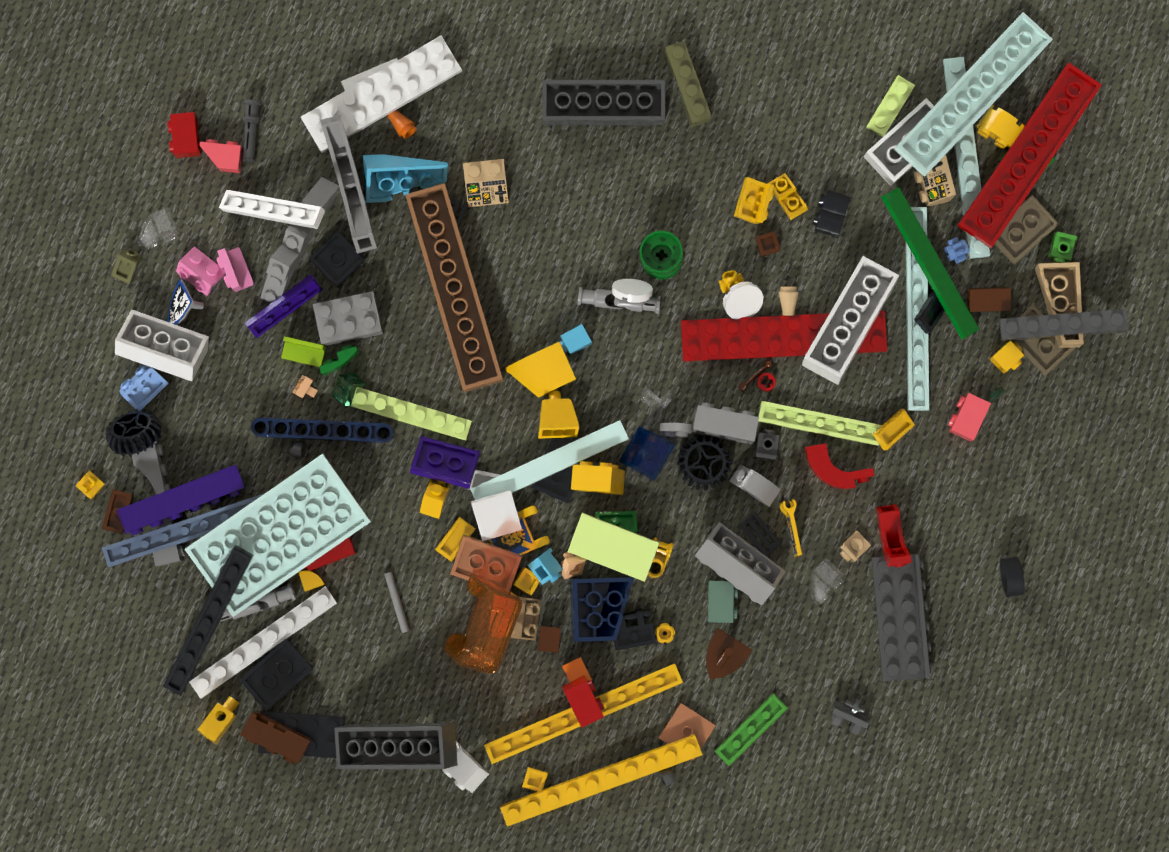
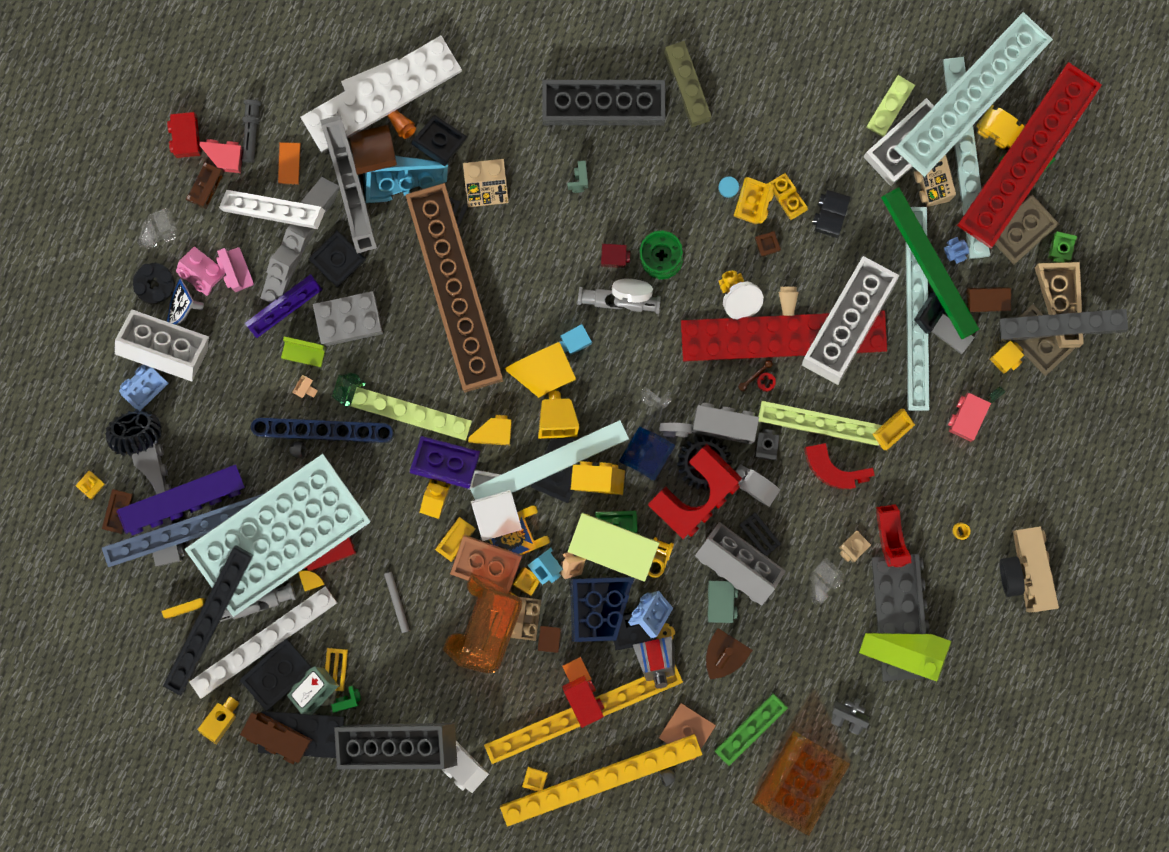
(126, 265): olive bracket -> none
(149, 272): none -> black plate
(183, 608): none -> yellow tile
(205, 185): none -> reddish brown hinge
(289, 163): none -> orange tile
(312, 690): none -> brick
(336, 662): none -> yellow tile
(343, 702): none -> green bracket
(345, 356): green slope -> none
(373, 149): none -> reddish brown tile
(439, 140): none -> black plate
(494, 431): none -> yellow slope
(581, 175): none -> sand green bracket
(614, 256): none -> dark red brick
(651, 613): none -> light blue bracket
(657, 660): none -> torso
(685, 518): none -> red arch
(728, 187): none -> medium azure tile
(789, 513): yellow flag -> none
(800, 783): none -> clear orange slope
(911, 652): none -> lime wedge
(945, 330): none -> light grey tile
(965, 530): none -> yellow hinge
(1038, 578): none -> tan wedge

